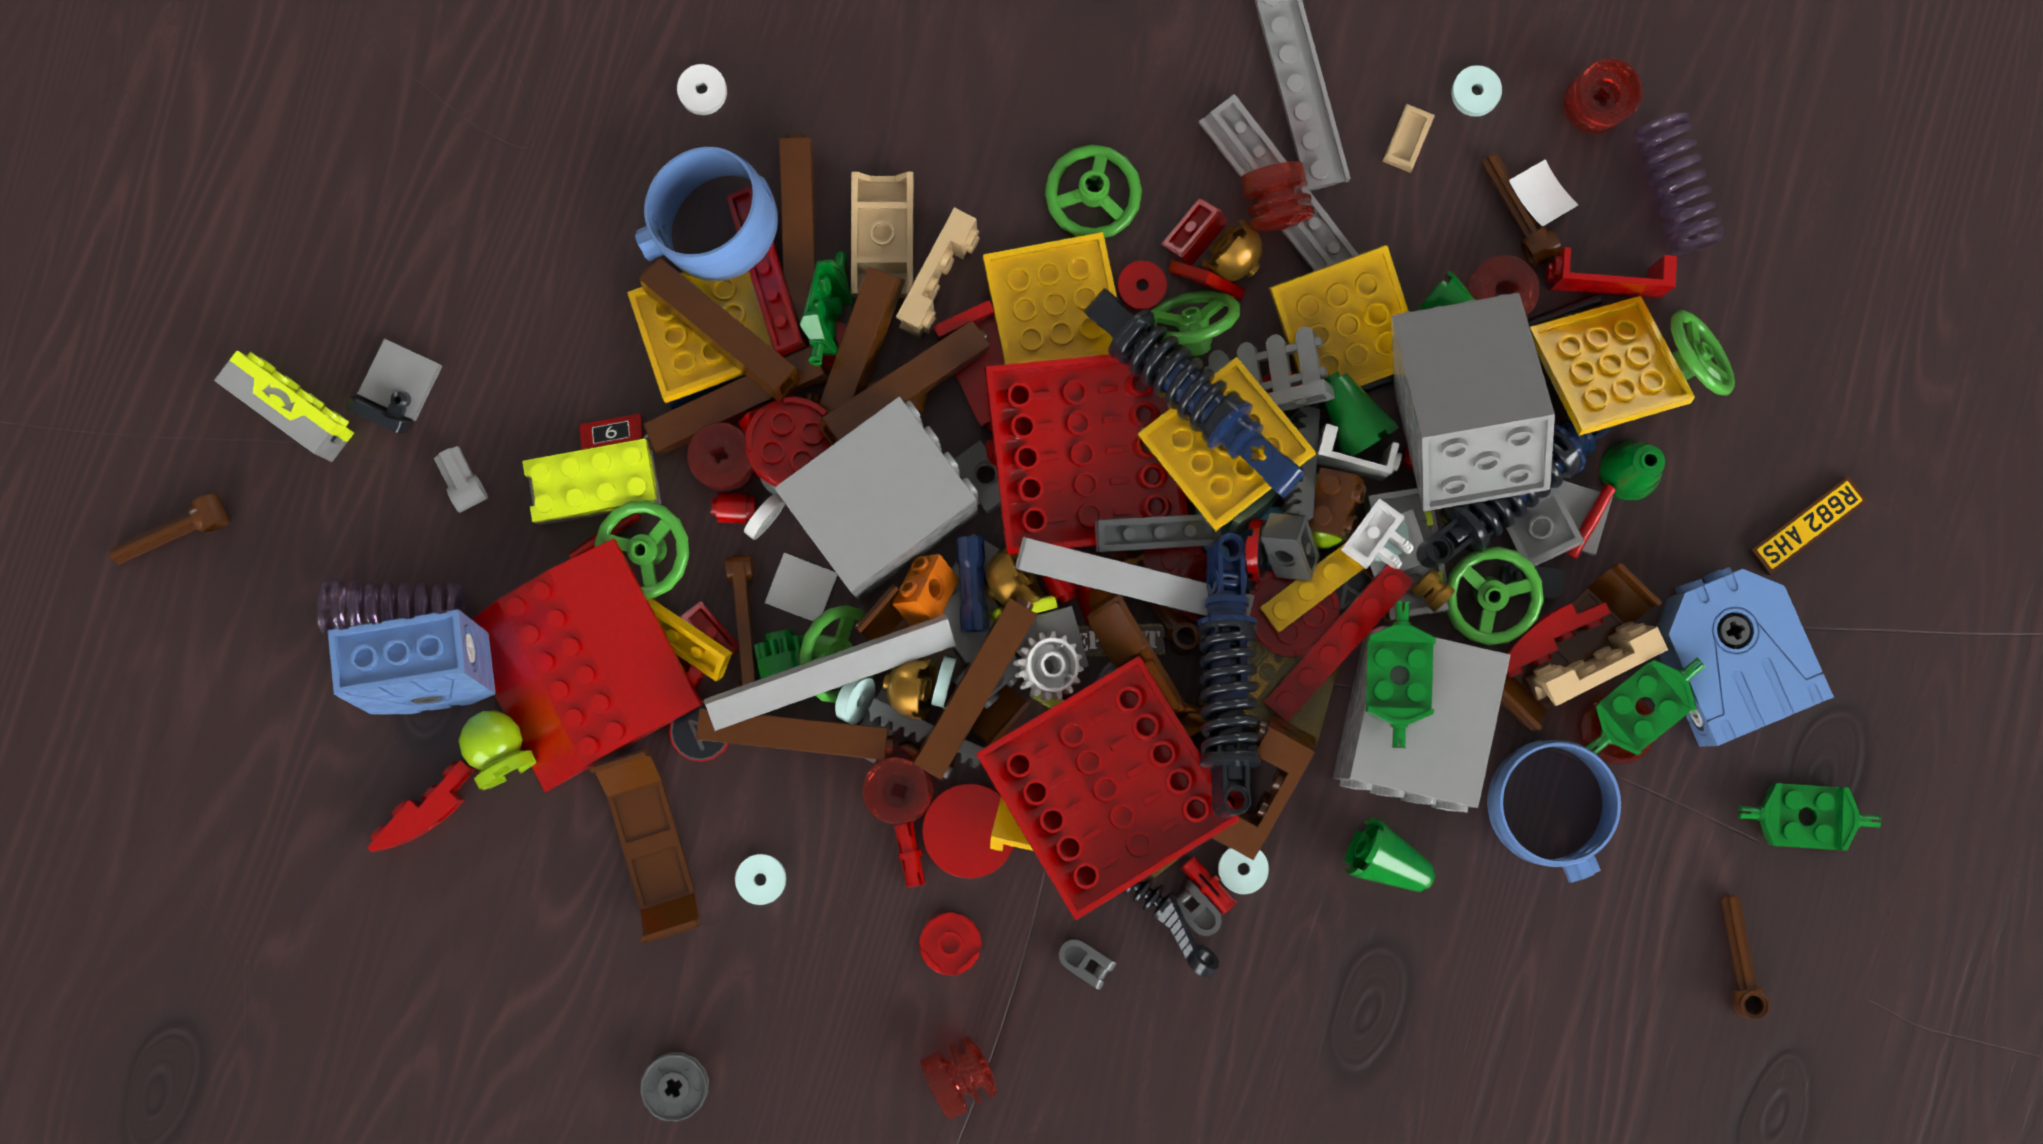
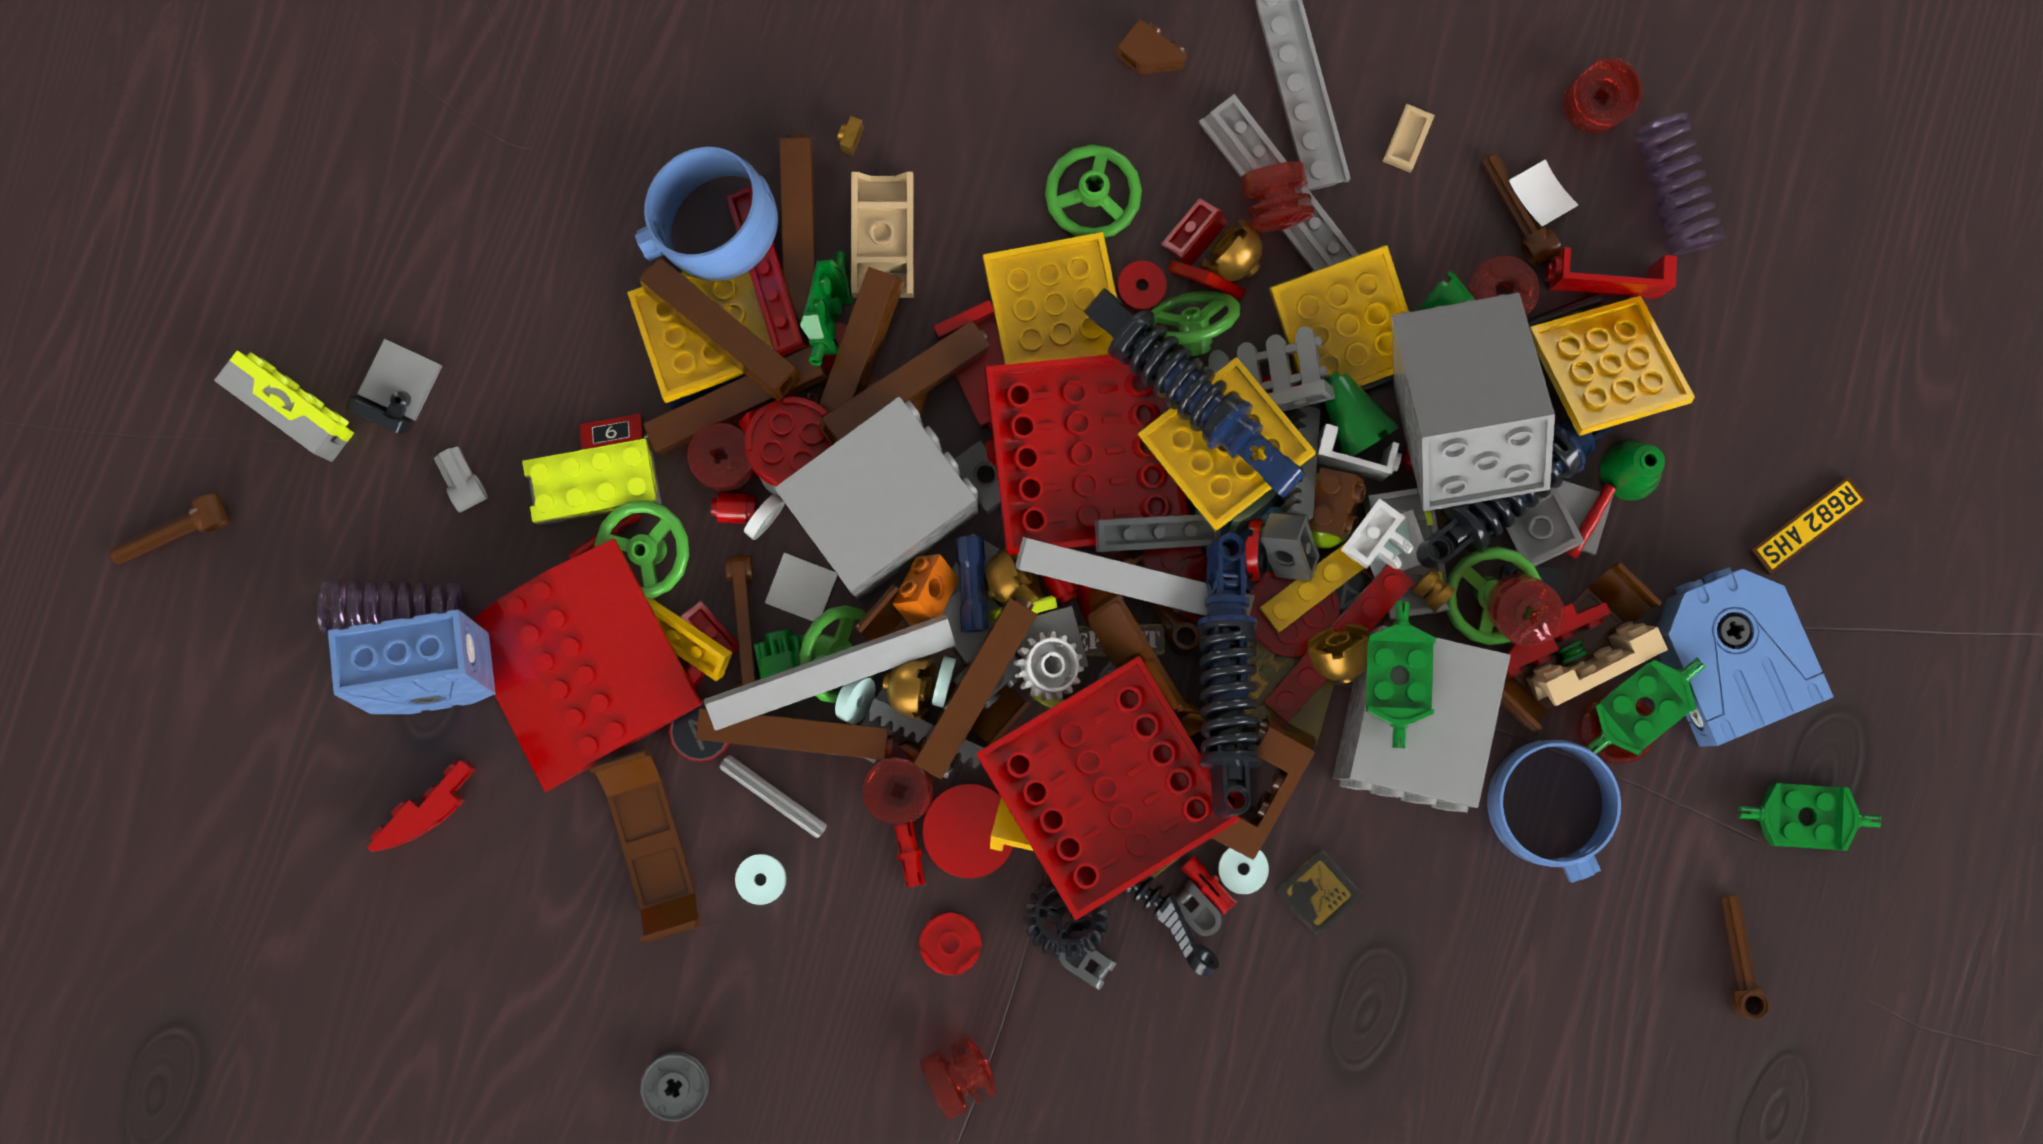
(493, 746): lime tile -> none
(699, 76): white piece -> none
(773, 796): none -> light grey axle
(850, 135): none -> pearl gold plate
(956, 239): tan piece -> none
(1054, 914): none -> black gear
(1149, 52): none -> reddish brown slope
(1319, 893): none -> clear smoke tile
(1340, 654): none -> pearl gold cylinder
(1388, 859): green cone -> none
(1478, 77): light aqua piece -> none
(1509, 601): none -> clear red wheel
(1572, 651): none -> green bush
(1695, 356): bright green piece -> none

